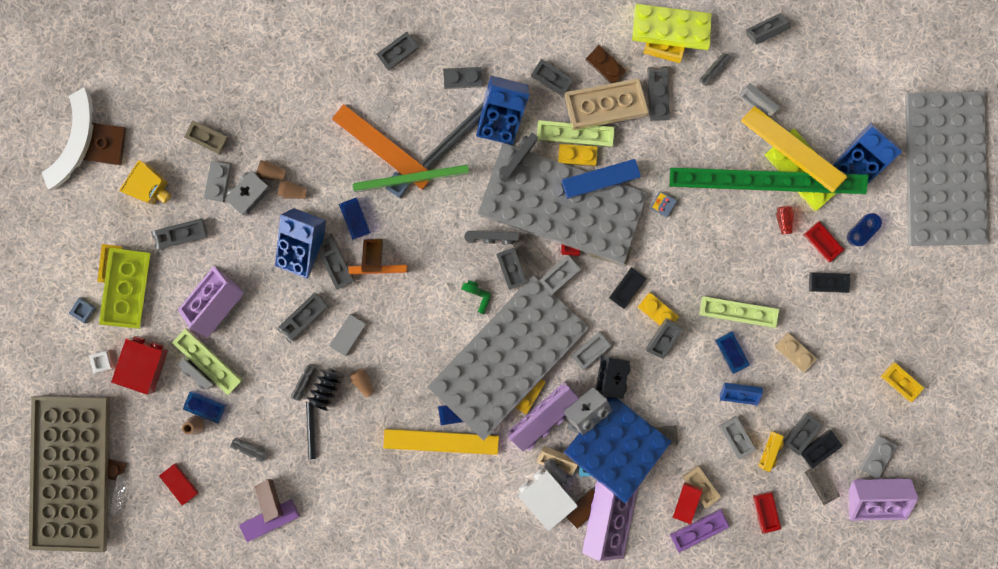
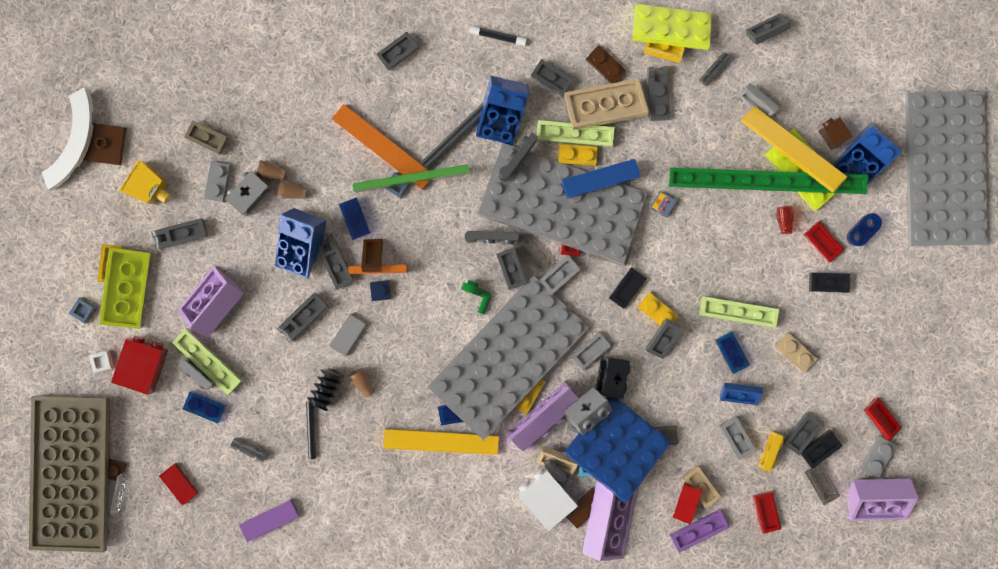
(193, 425): medium nougat cone -> none
(268, 500): slope -> none
(303, 382): flat silver axle -> none
(380, 290): none -> dark blue plate
(462, 77): dark grey plate -> none
(498, 35): none -> black bar
(834, 132): none -> reddish brown brick
(882, 418): none -> red tile
(902, 382): yellow plate -> none

